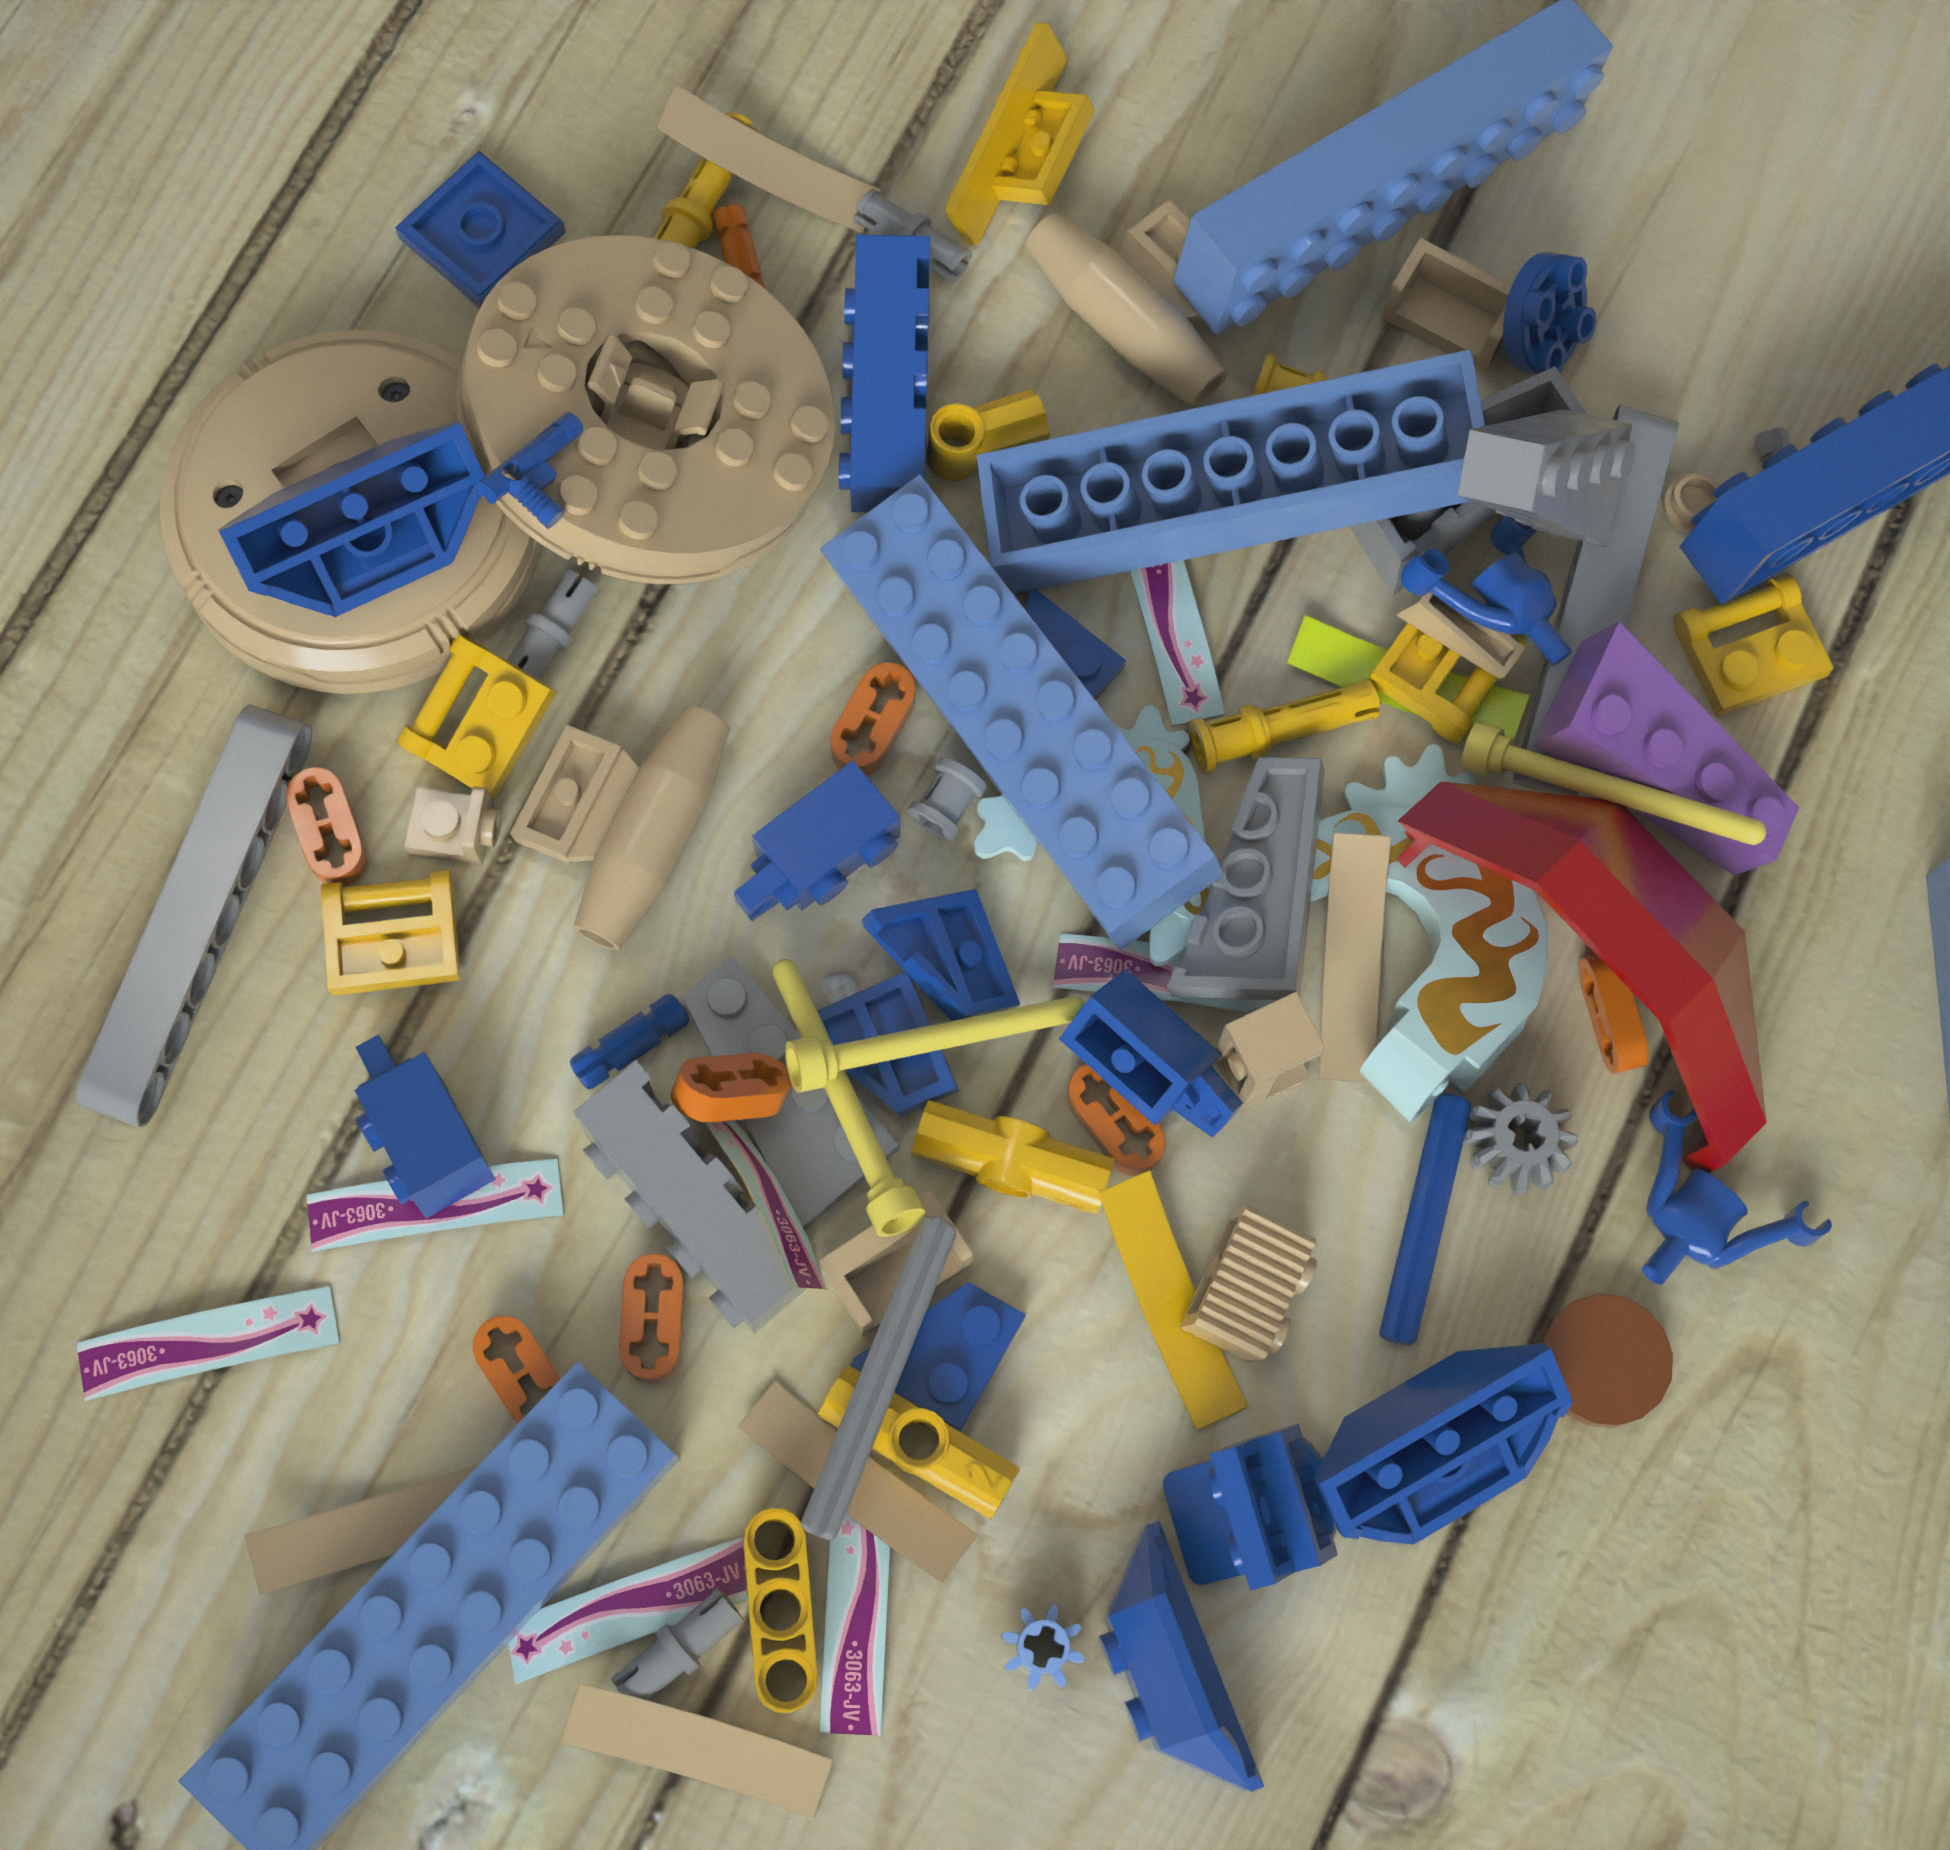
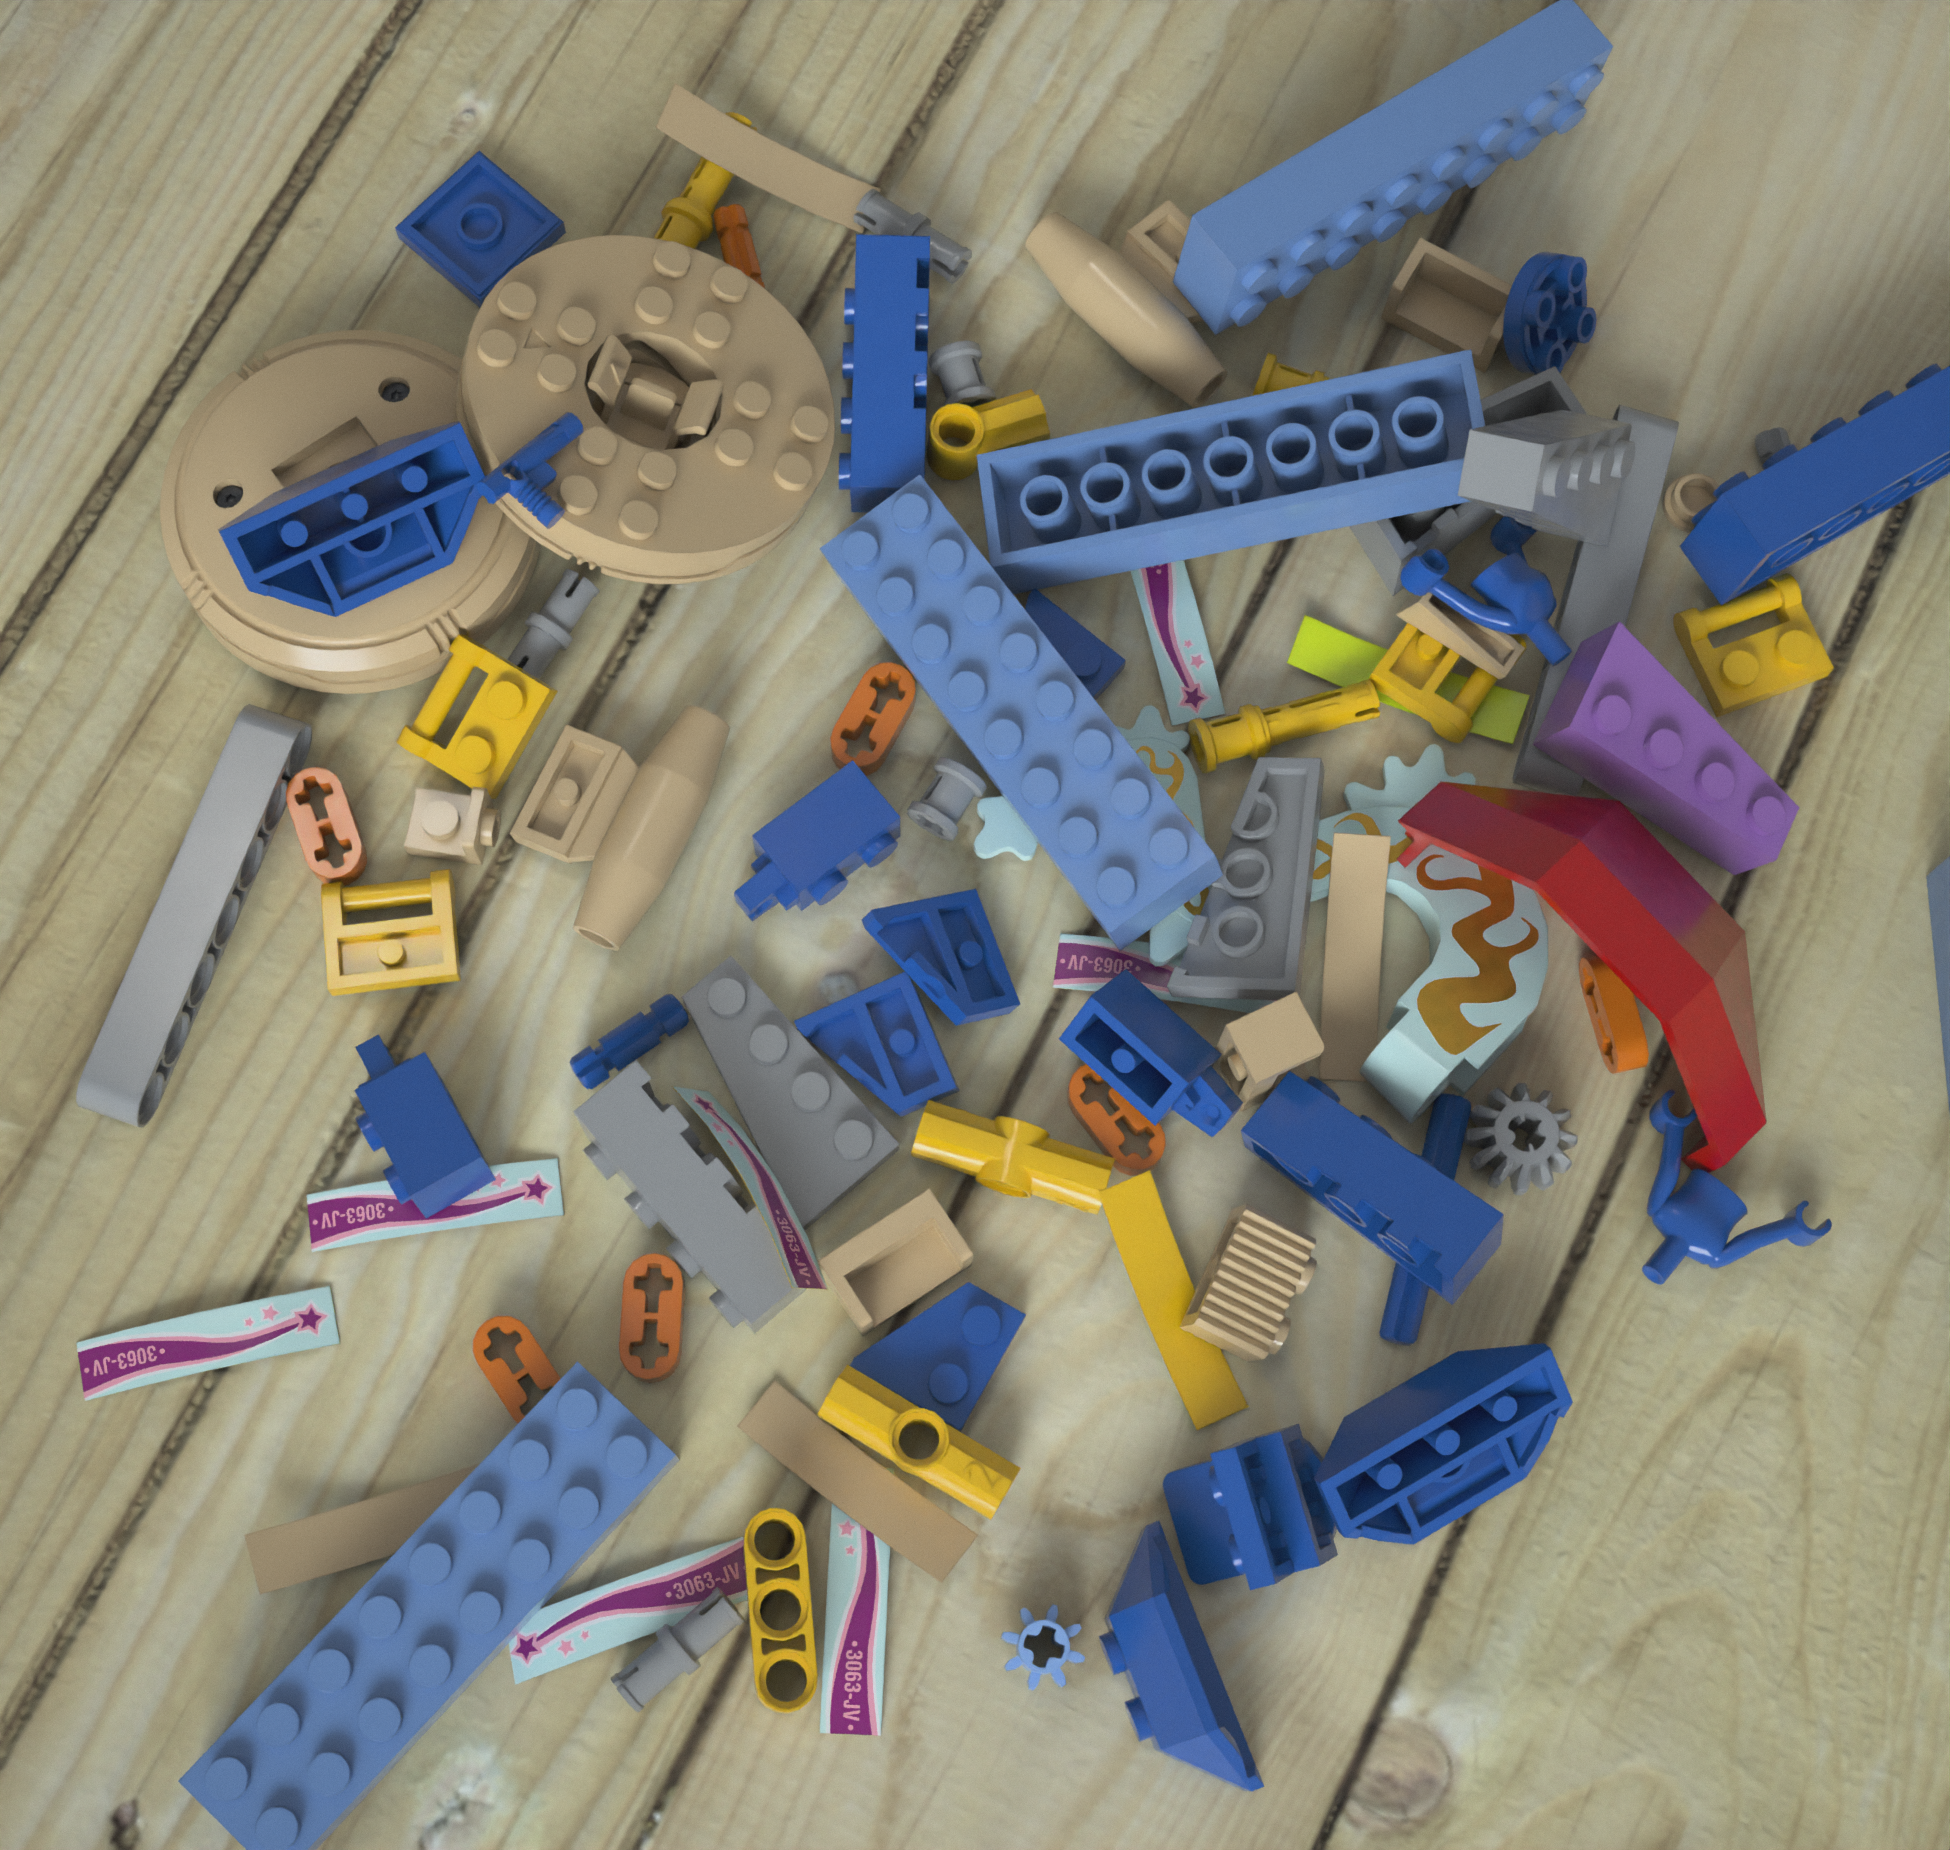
(697, 1748): tan sticker -> none
(730, 1087): orange beam -> none
(816, 1061): light yellow piece -> none
(878, 1378): light grey axle -> none
(892, 1203): light yellow piece -> none
(960, 373): none -> light grey bush
(1024, 140): yellow bracket -> none
(1375, 1185): none -> blue wedge
(1492, 752): light yellow piece -> none
(1610, 1359): dark orange tile -> none

